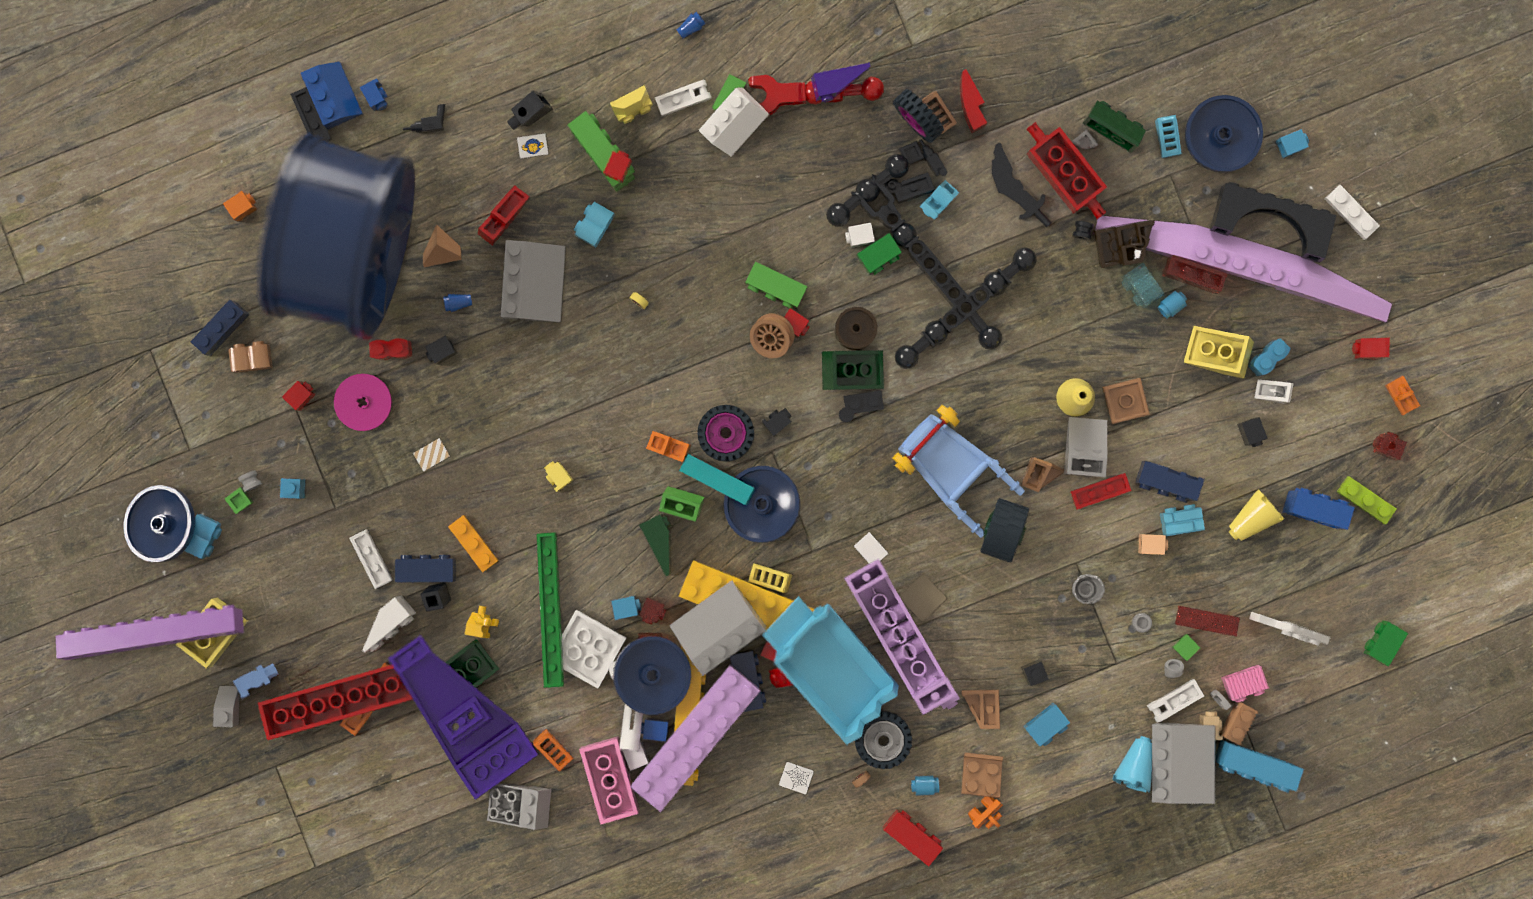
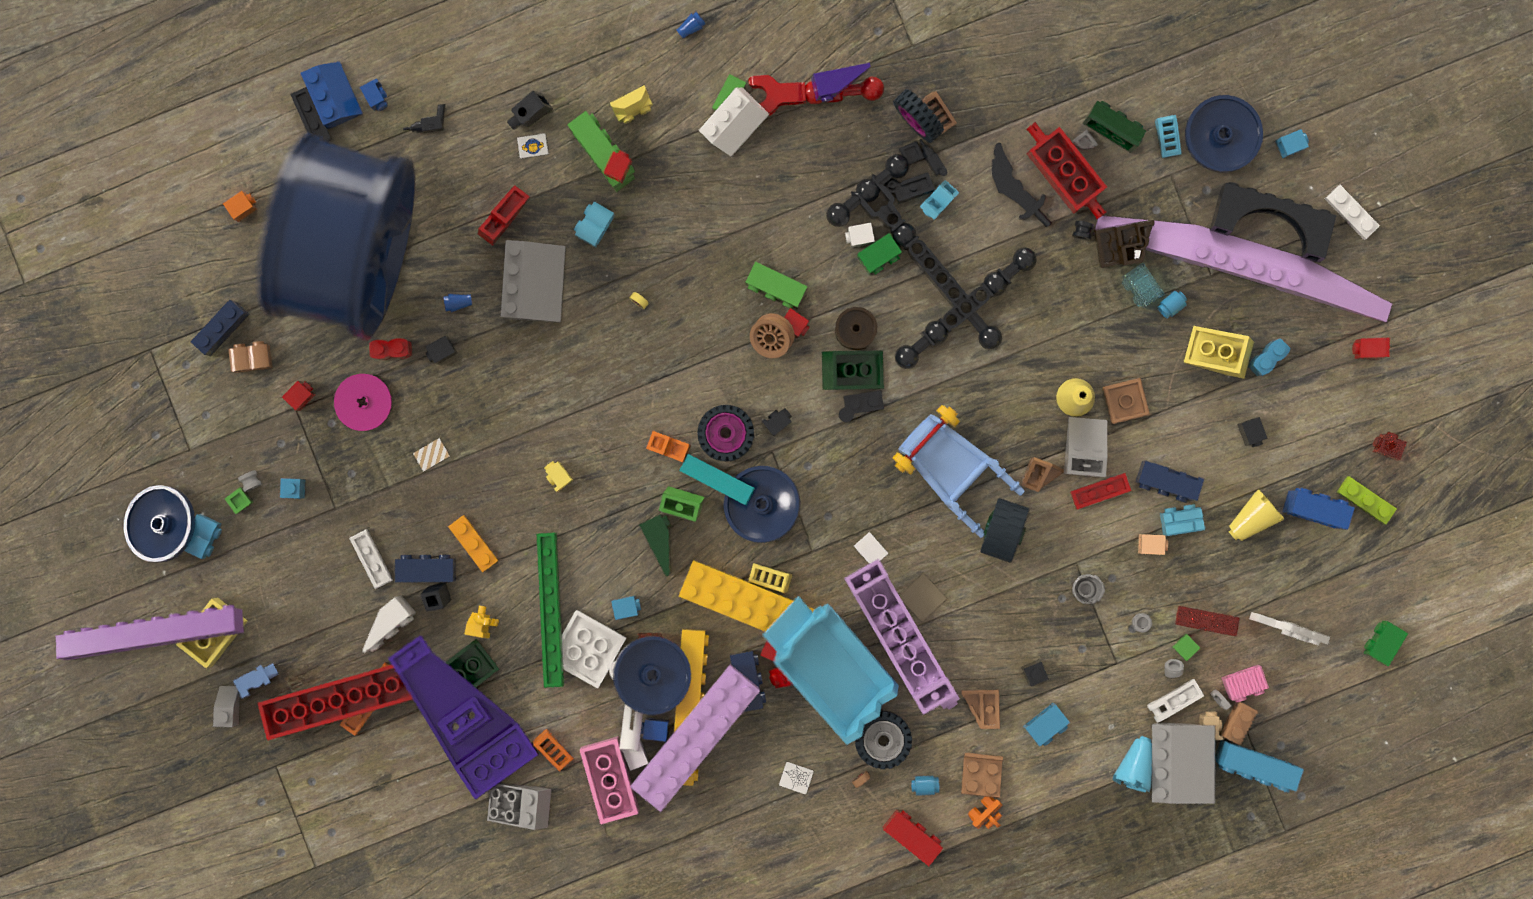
(441, 249): medium nougat slope -> none
(652, 611): clear red brick -> none
(682, 98): white plate -> none
(717, 627): light grey slope -> none
(971, 102): red slope -> none
(1194, 274): clear red brick -> none
(1274, 391): white slope -> none
(1402, 395): orange hips -> none

